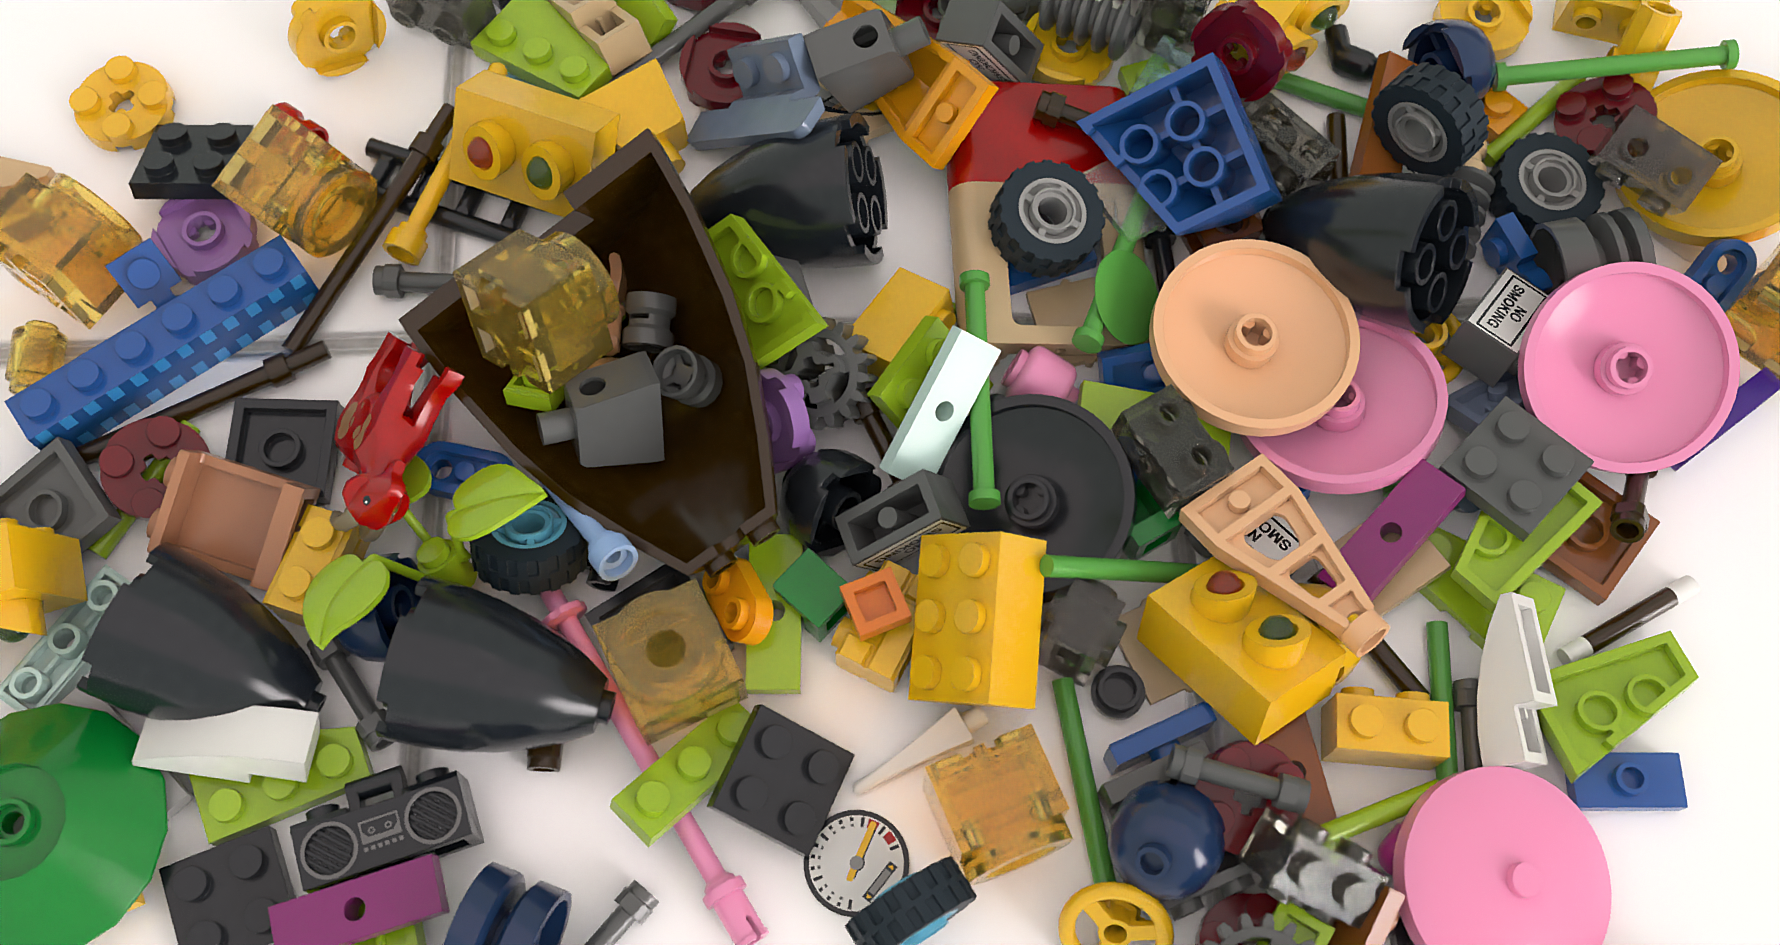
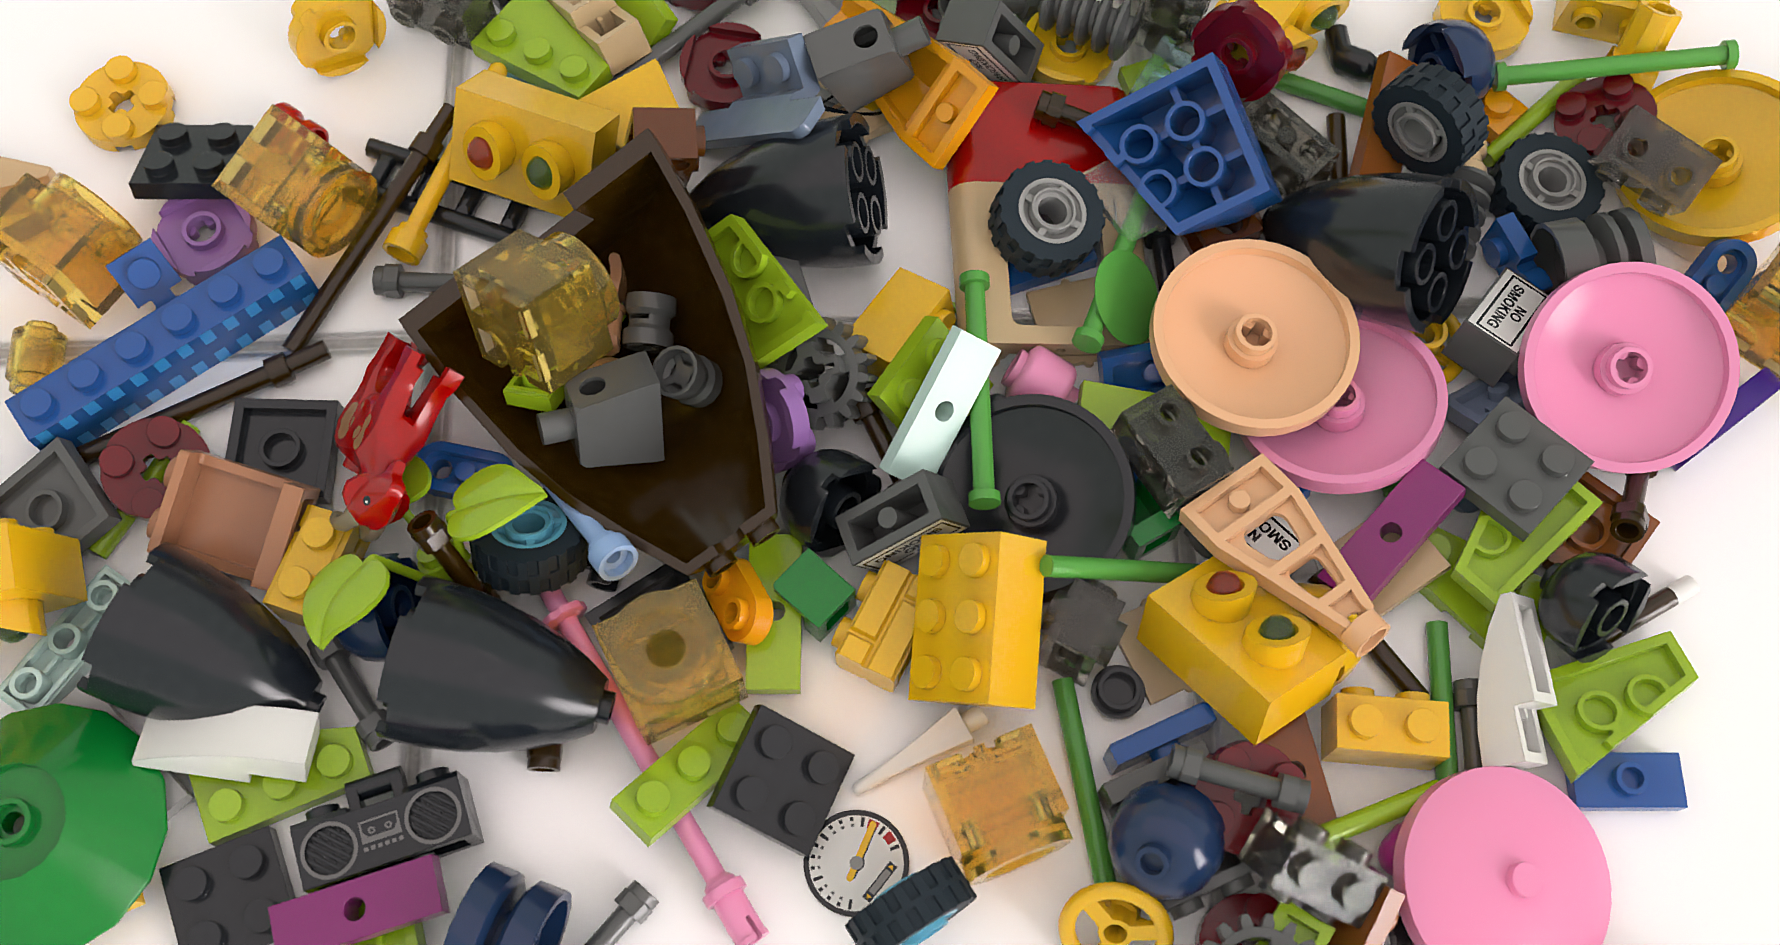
(432, 538): none -> dark brown bar
(676, 133): none -> reddish brown brick
(875, 604): orange plate -> none
(1589, 600): none -> black cylinder

